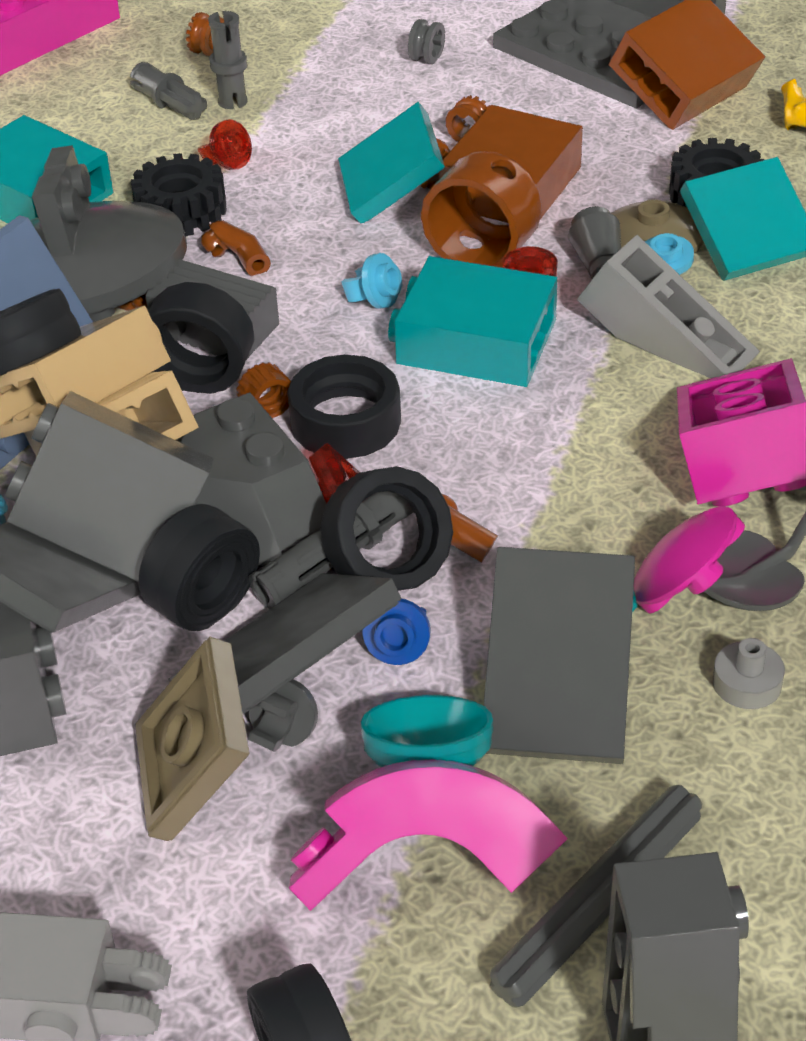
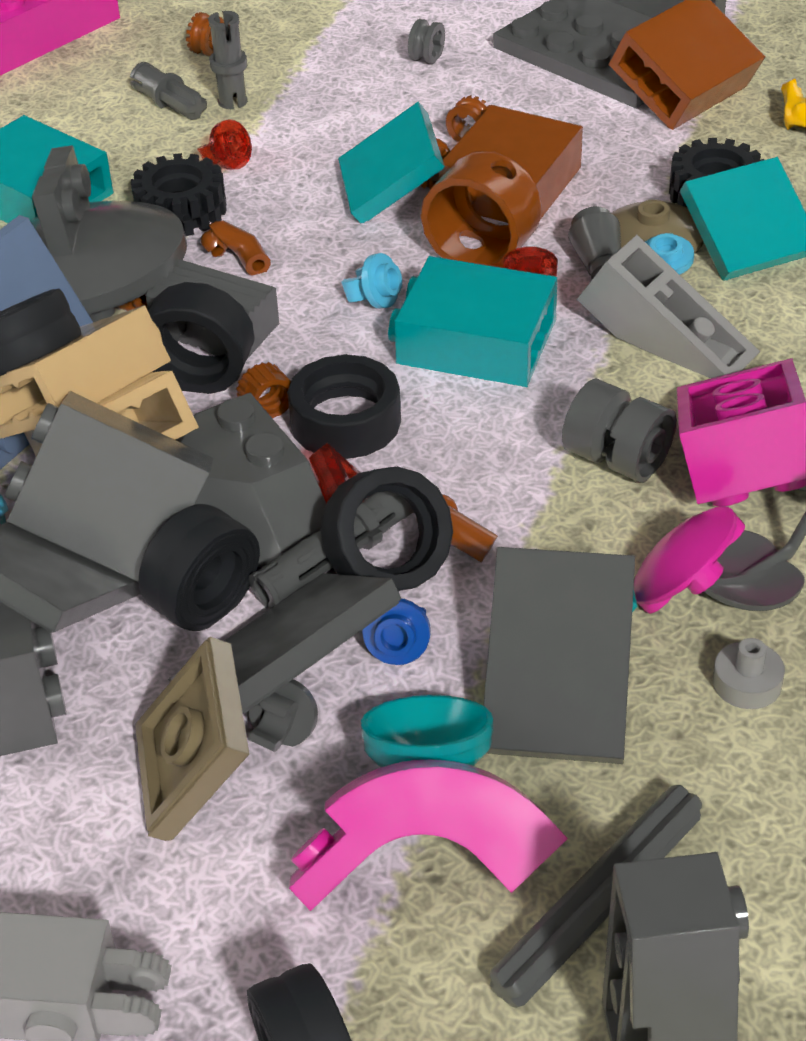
(635, 429): none -> dark grey wheel

